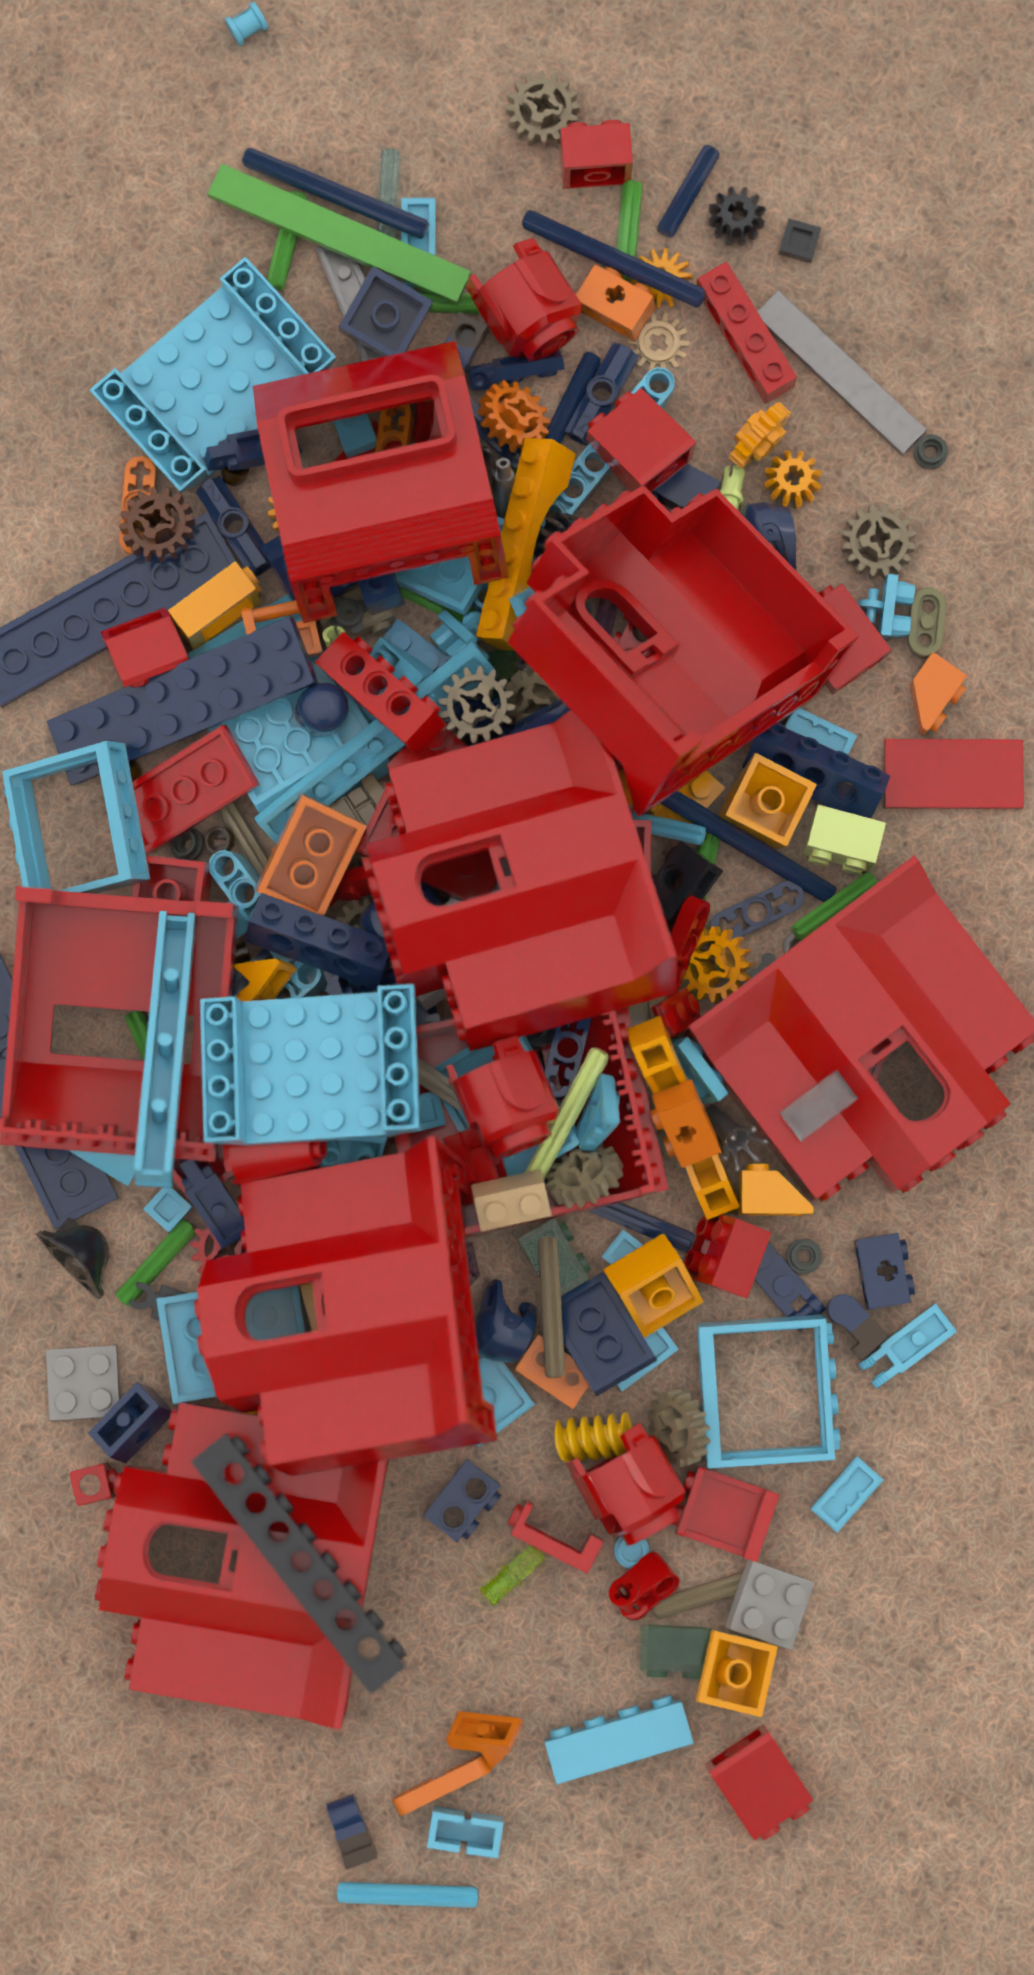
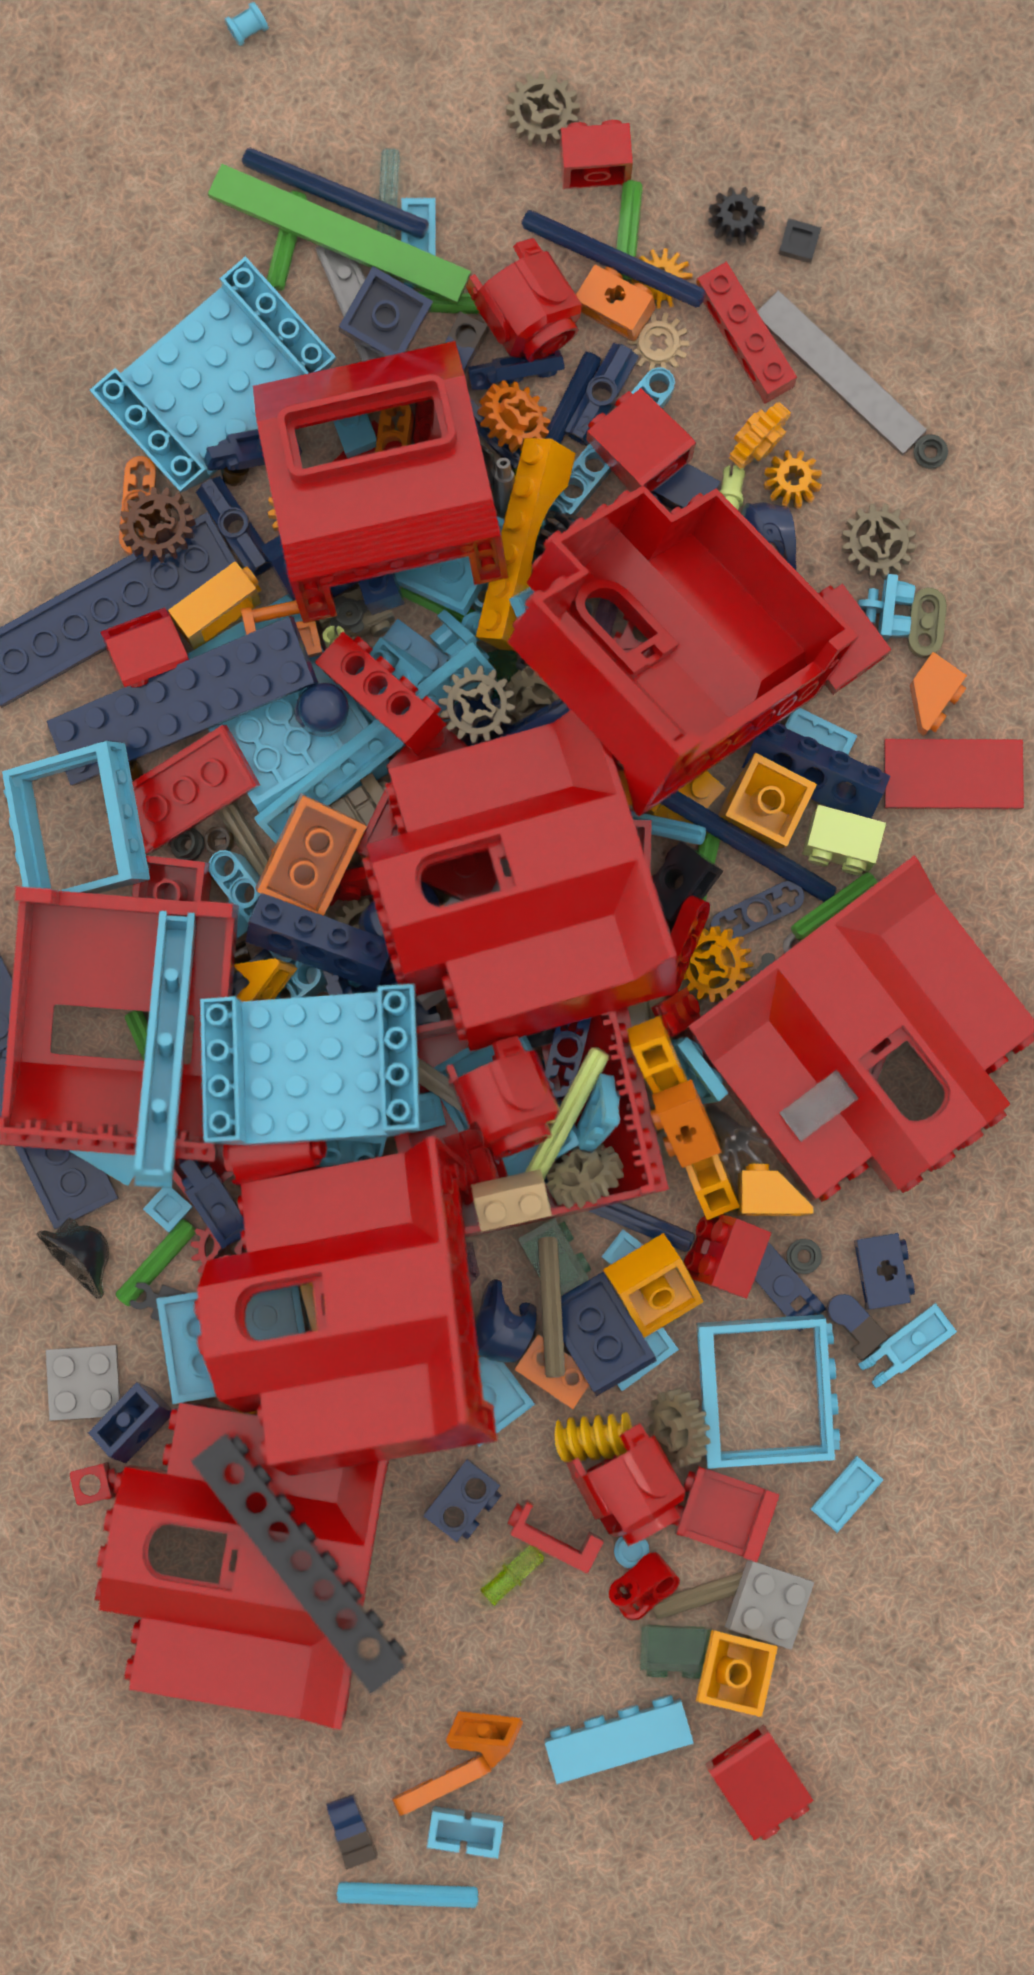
(688, 191): dark blue axle -> none

